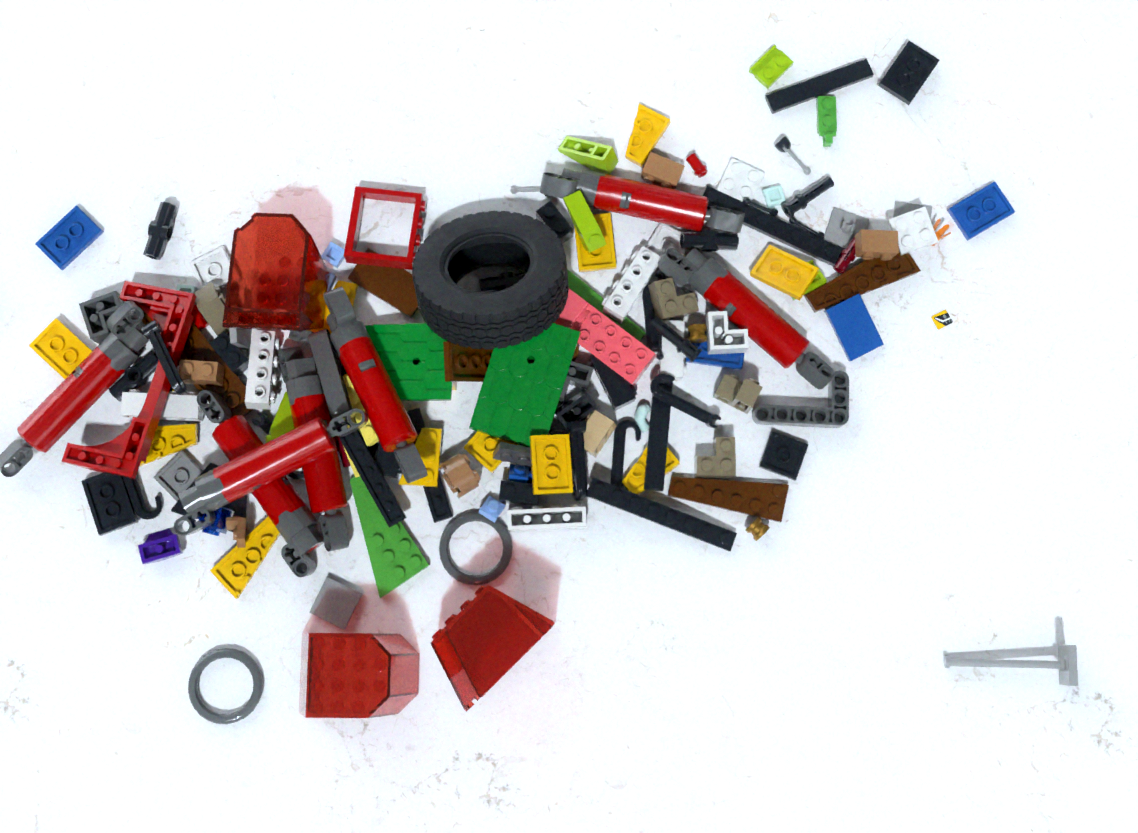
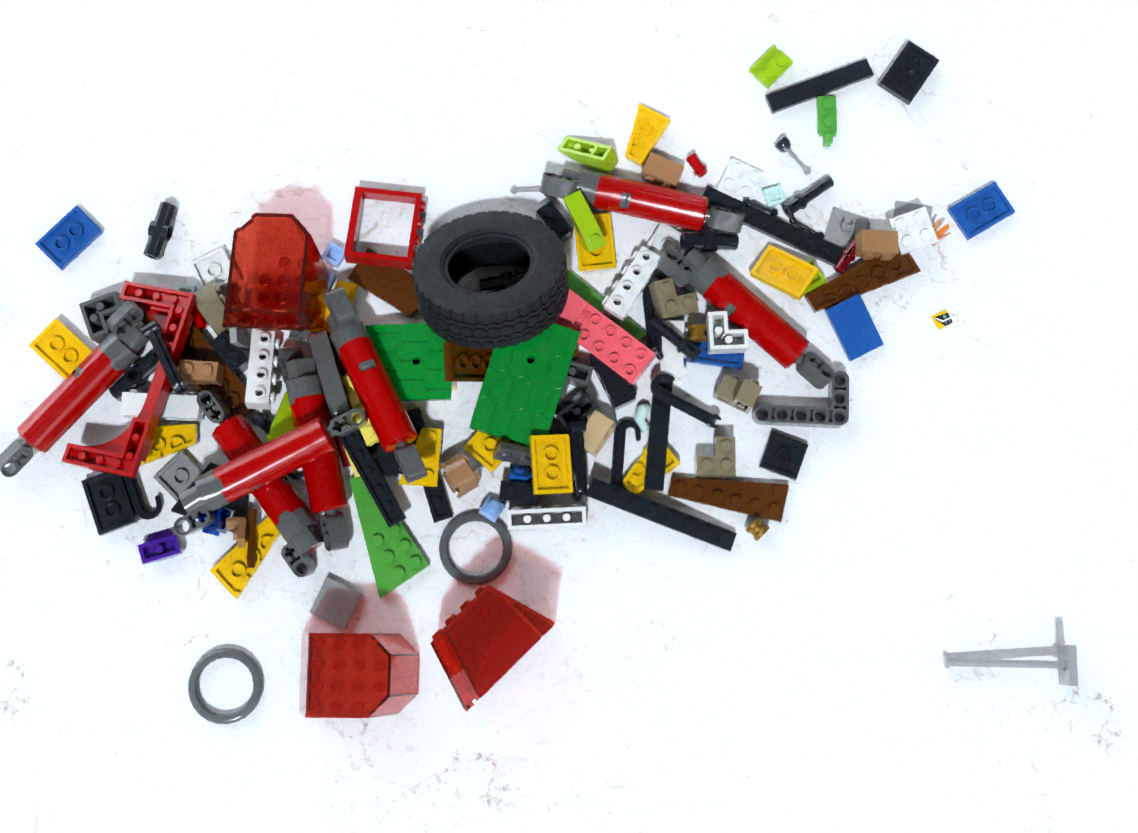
(251, 538): none -> reddish brown bar

